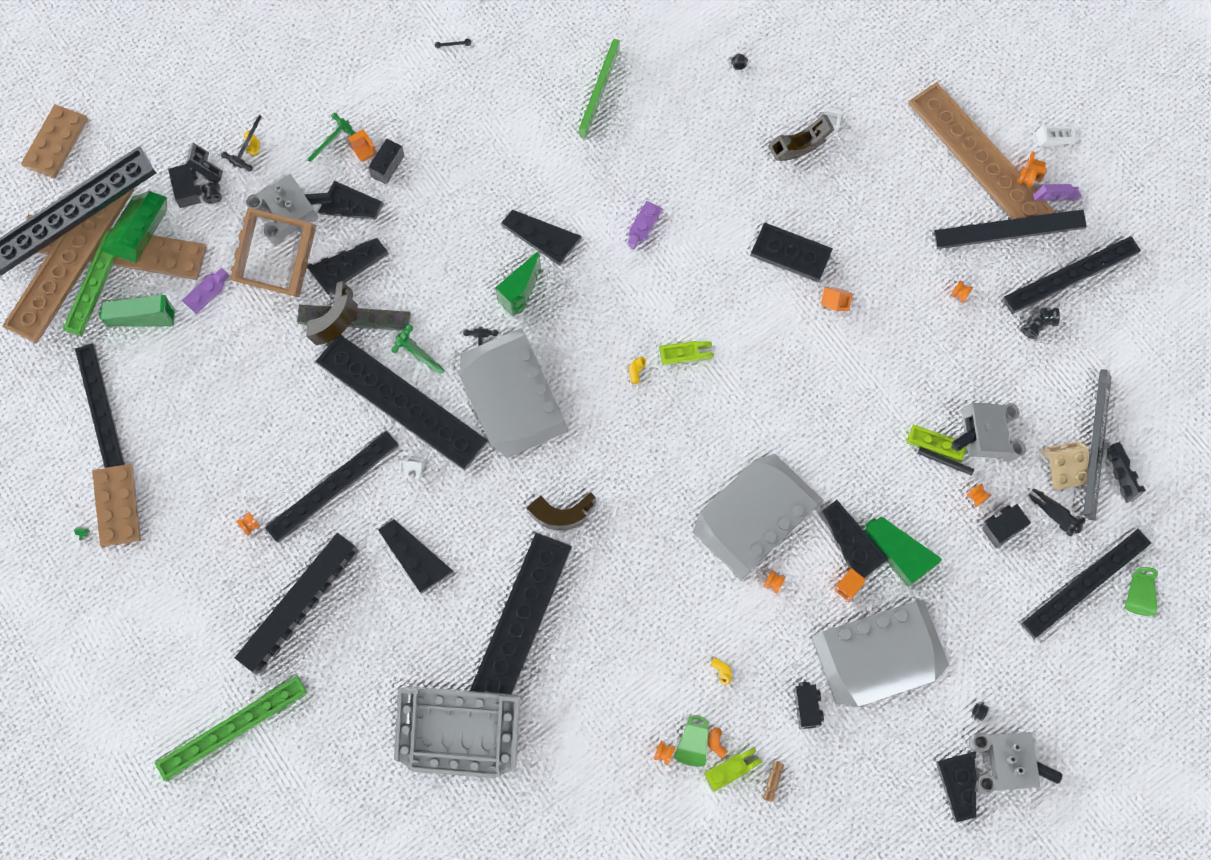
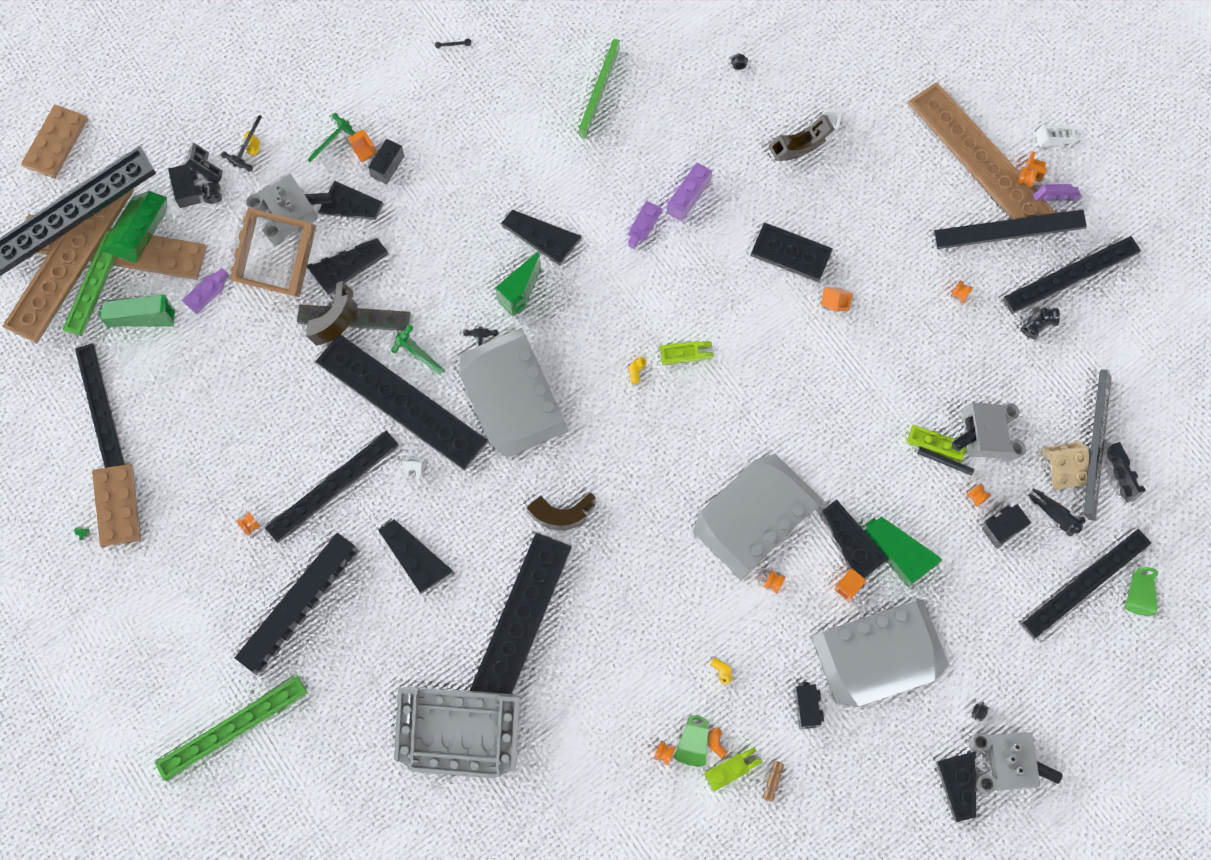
(689, 191): none -> medium lavender brick

